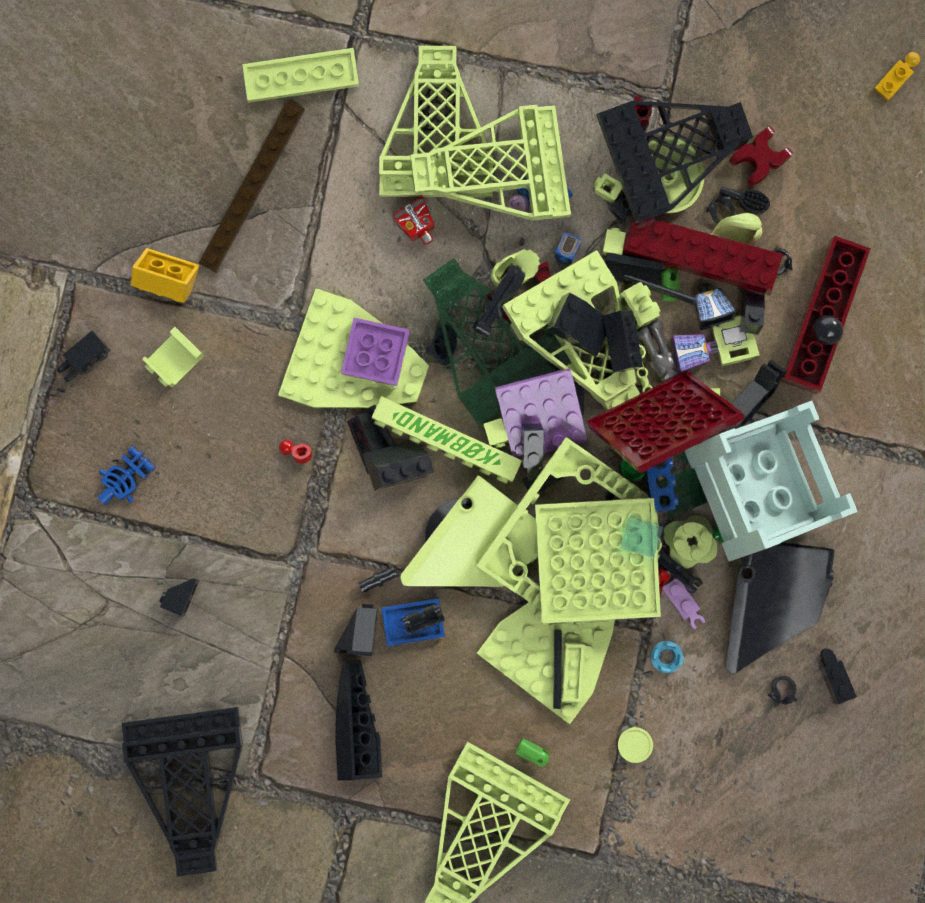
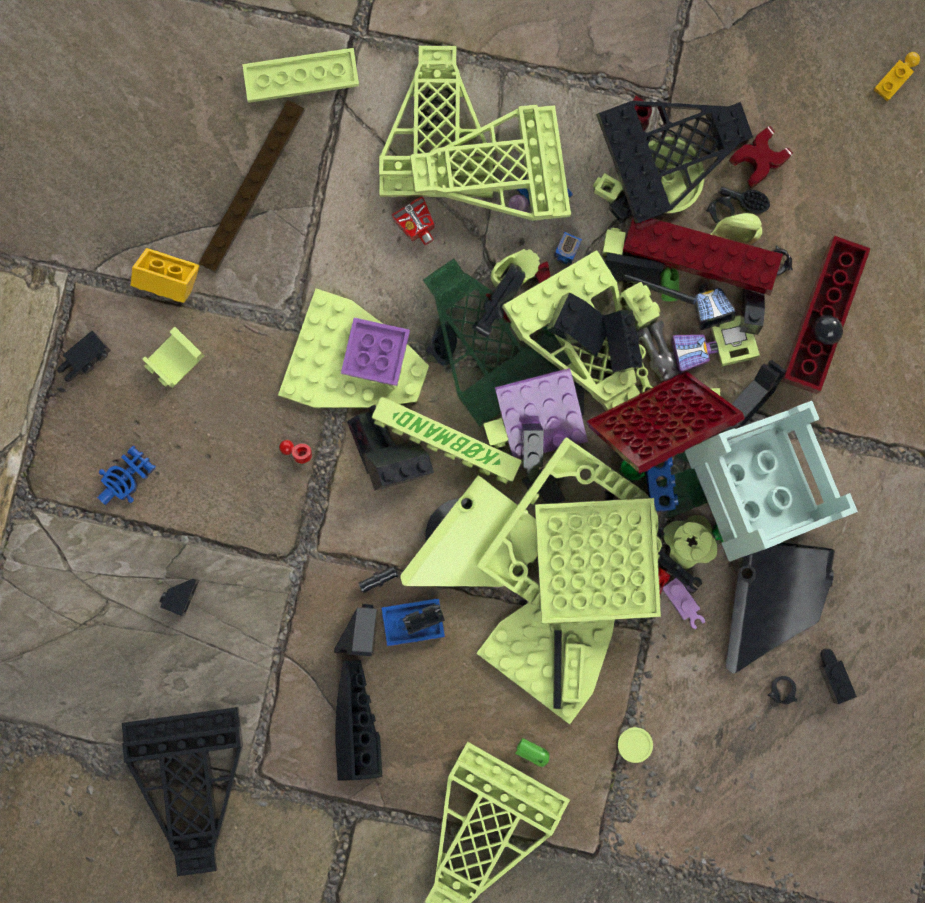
(552, 494): none -> black plate
(641, 537): clear light blue piece -> none
(677, 657): medium azure piece -> none

